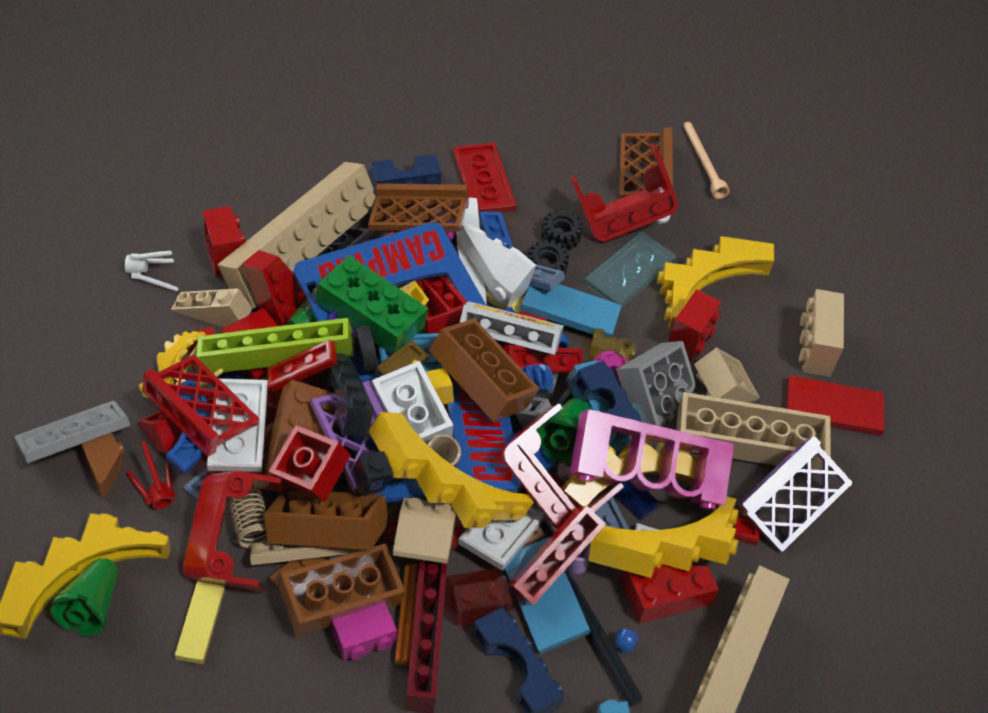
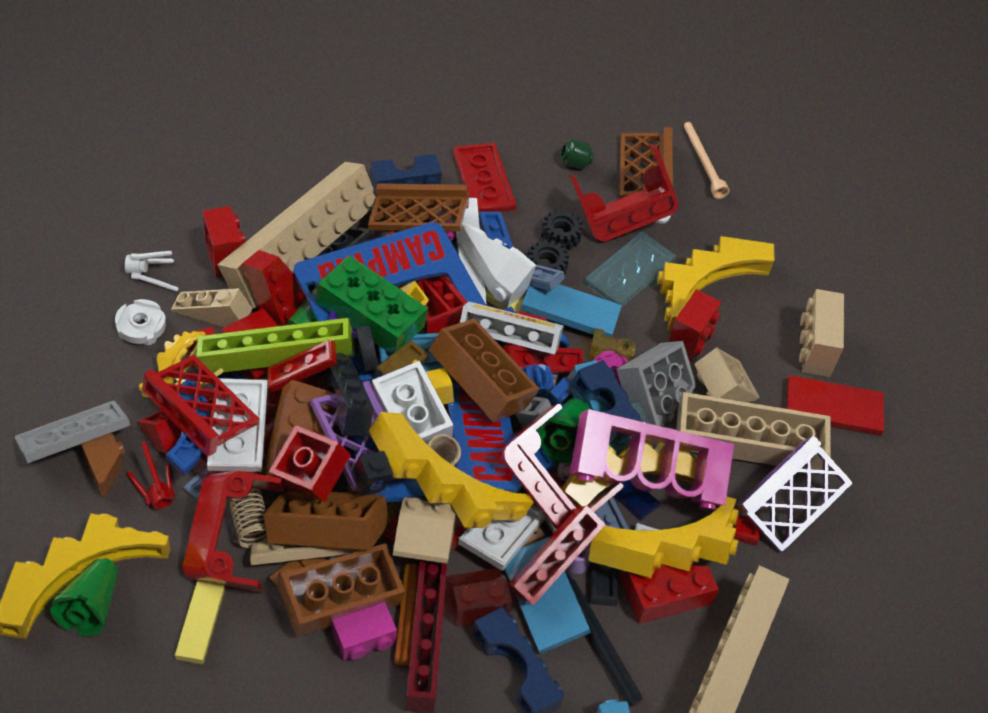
(140, 333): none -> white plate
(558, 393): none -> blue plate
(576, 154): none -> dark green head
(603, 585): none -> black tile
(626, 640): blue hinge -> none

